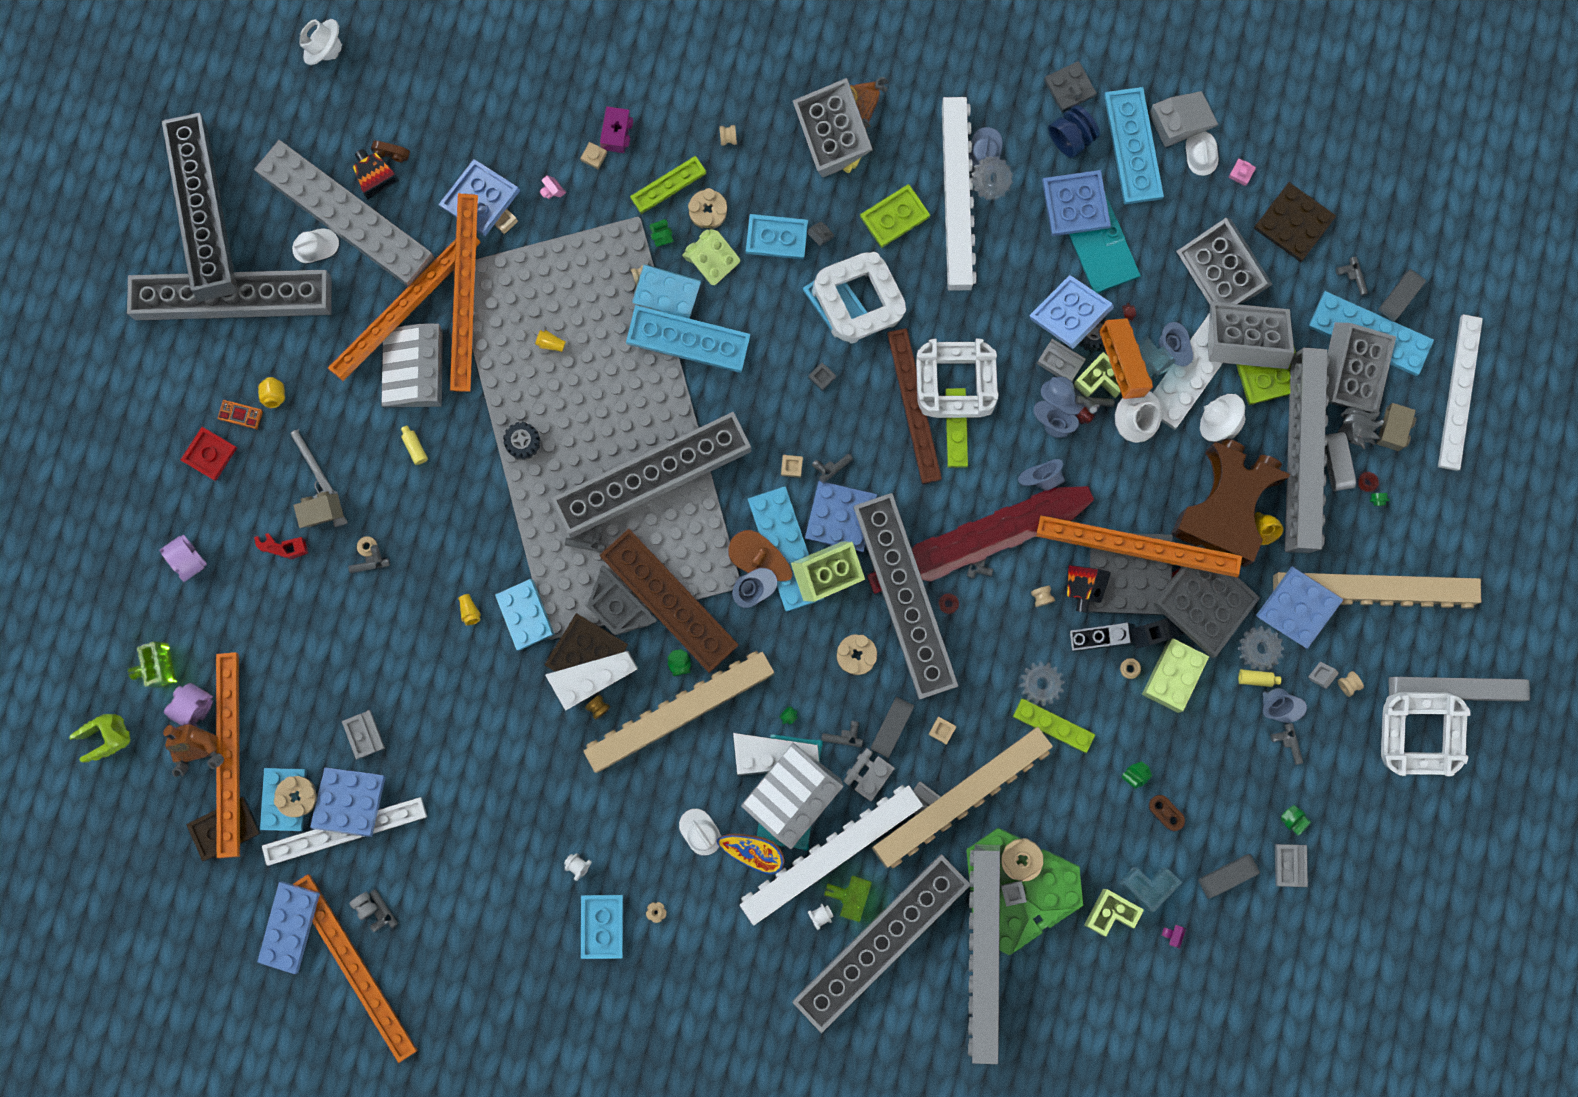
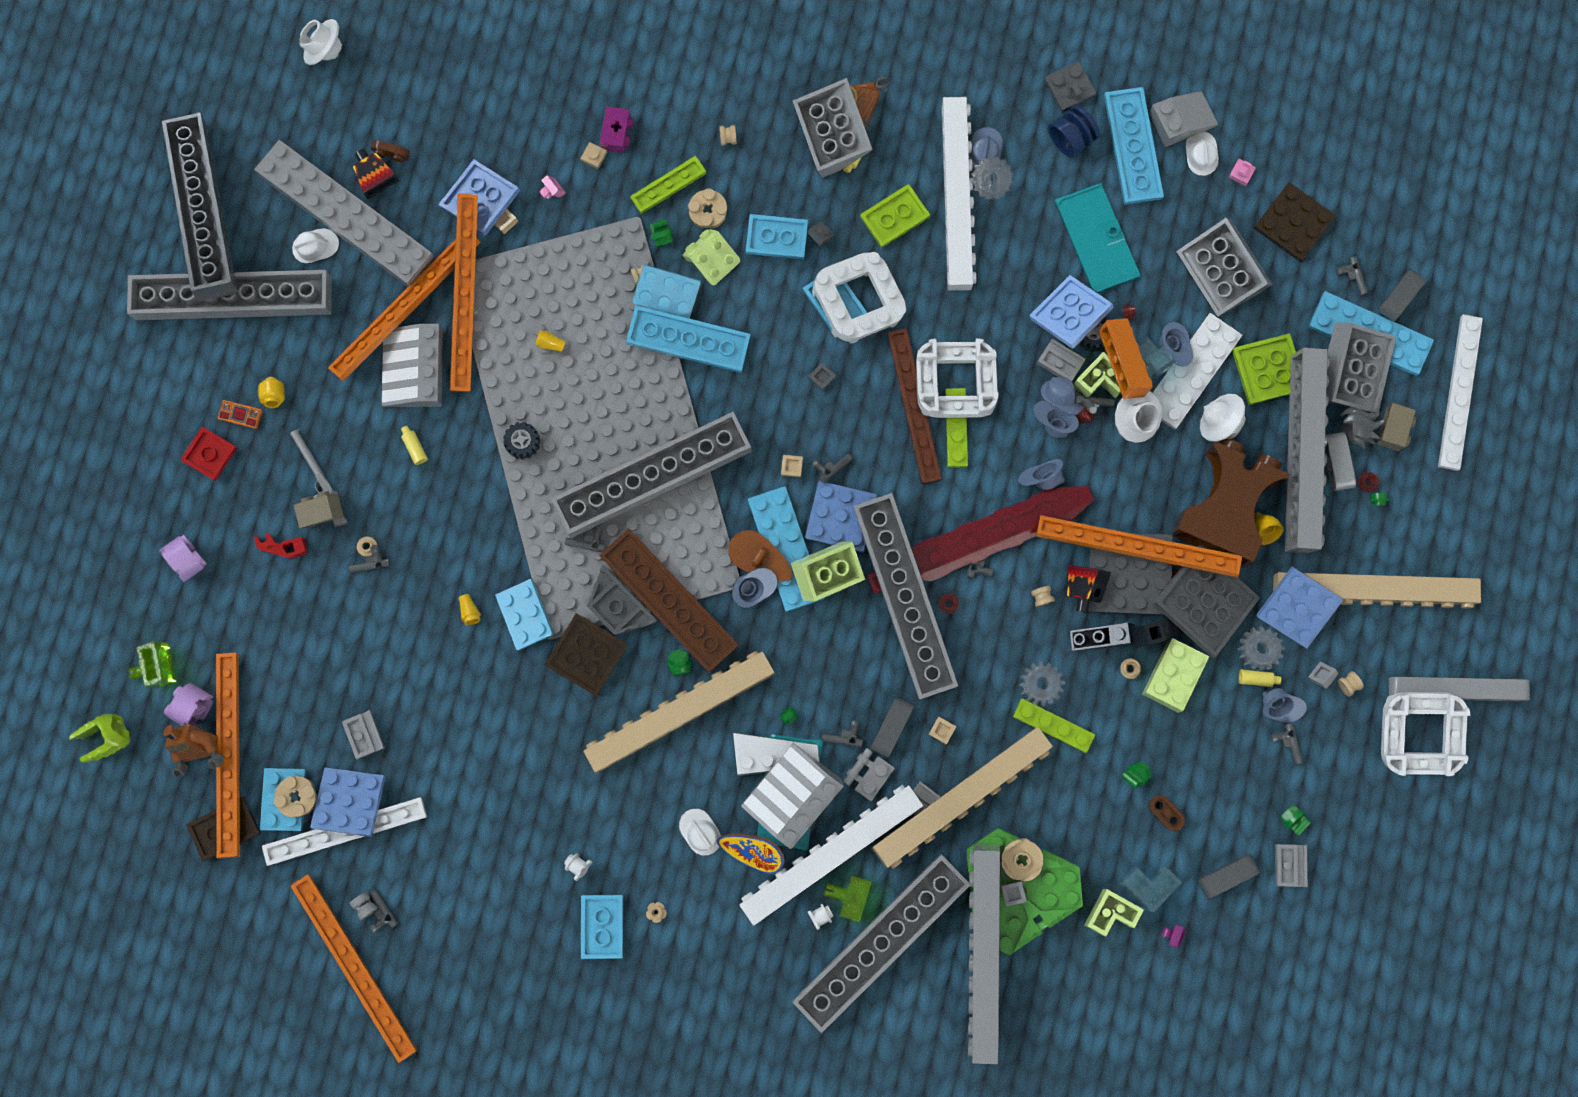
(288, 927): medium blue plate -> none
(584, 680): white wedge -> none
(597, 707): pearl gold wheel -> none
(858, 643): tan plate -> none
(1076, 203): medium blue plate -> none
(1250, 335): light grey slope -> none

